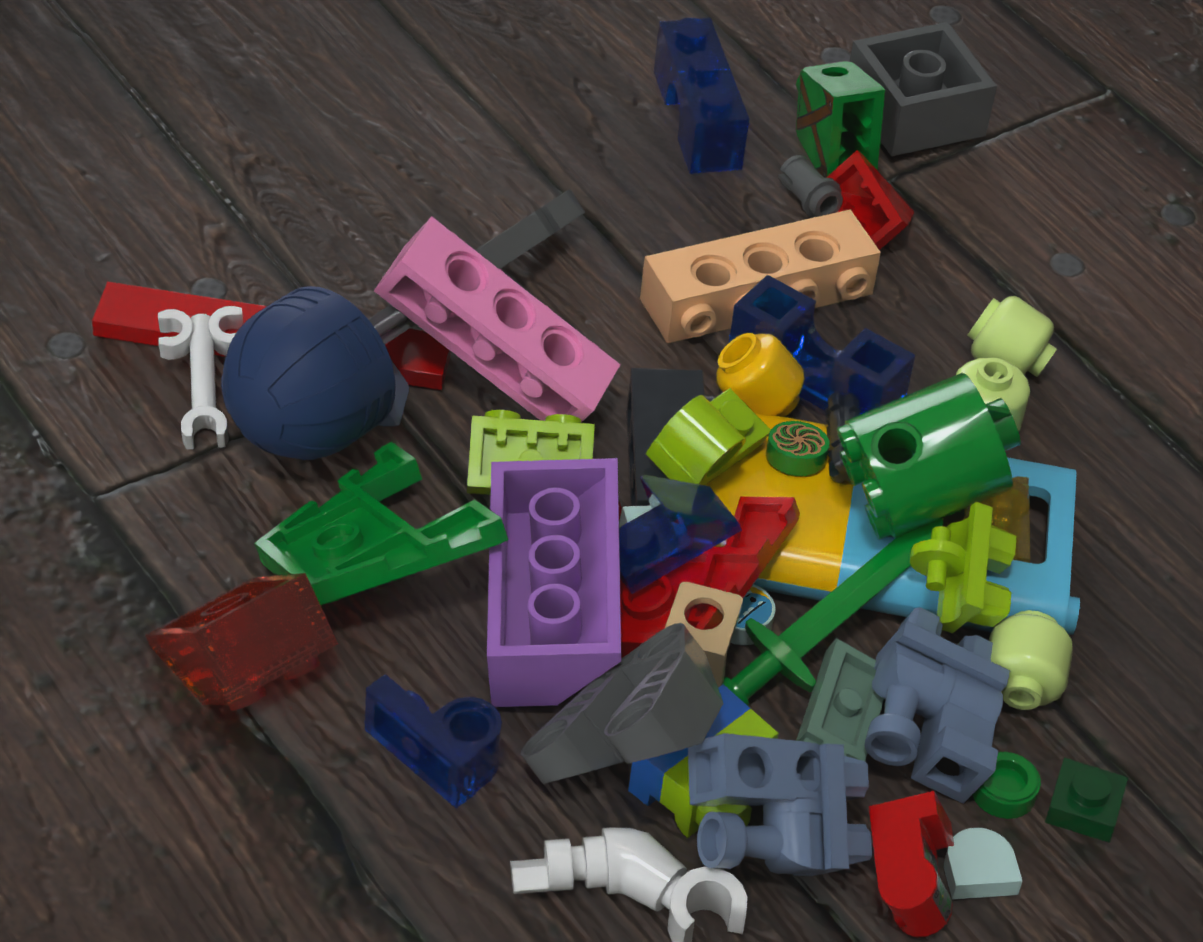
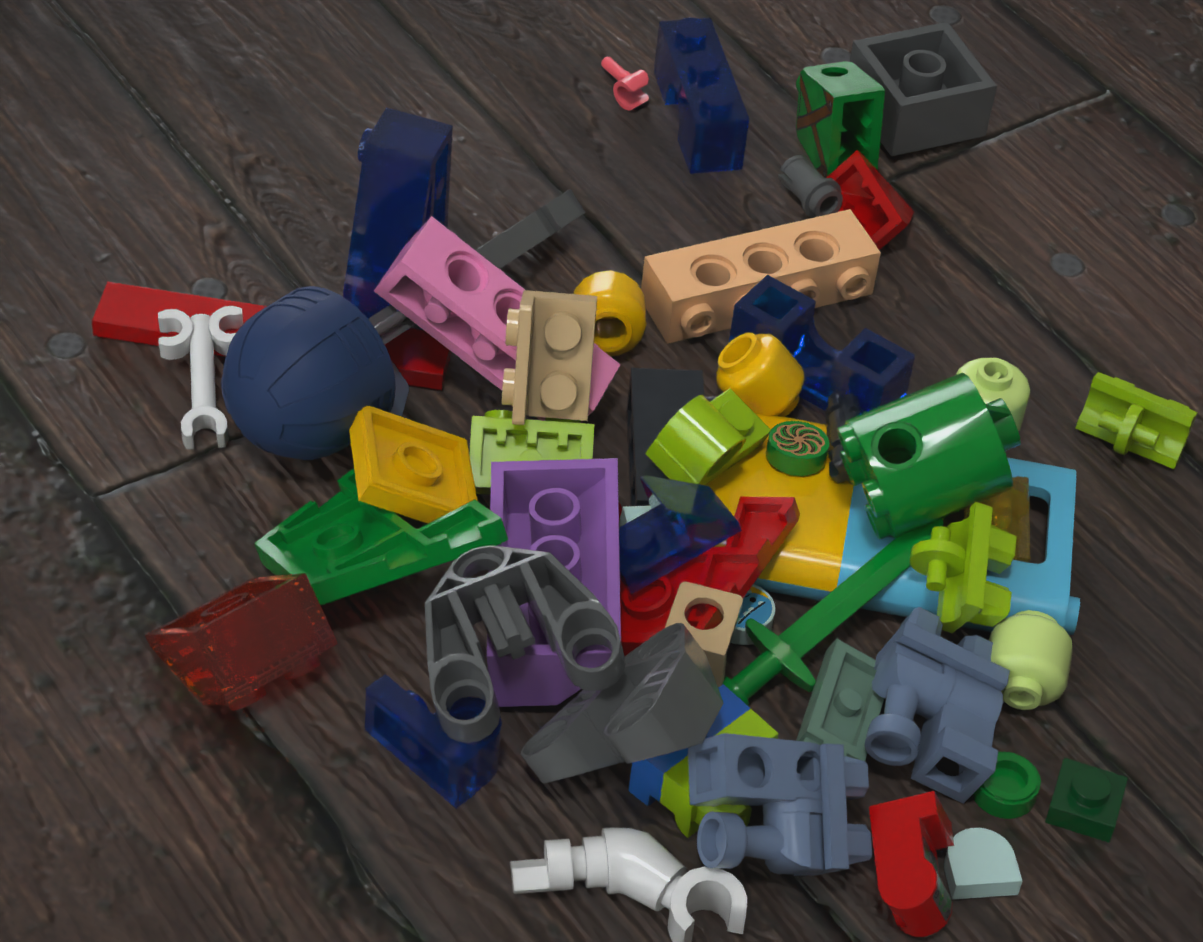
(398, 191): none -> clear blue wedge
(409, 466): none -> yellow tile
(552, 356): none -> tan bracket
(562, 605): none -> dark grey connector
(619, 310): none -> yellow head
(628, 85): none -> coral hand
(1014, 334): yellowish green head -> none
(1136, 420): none -> lime hips

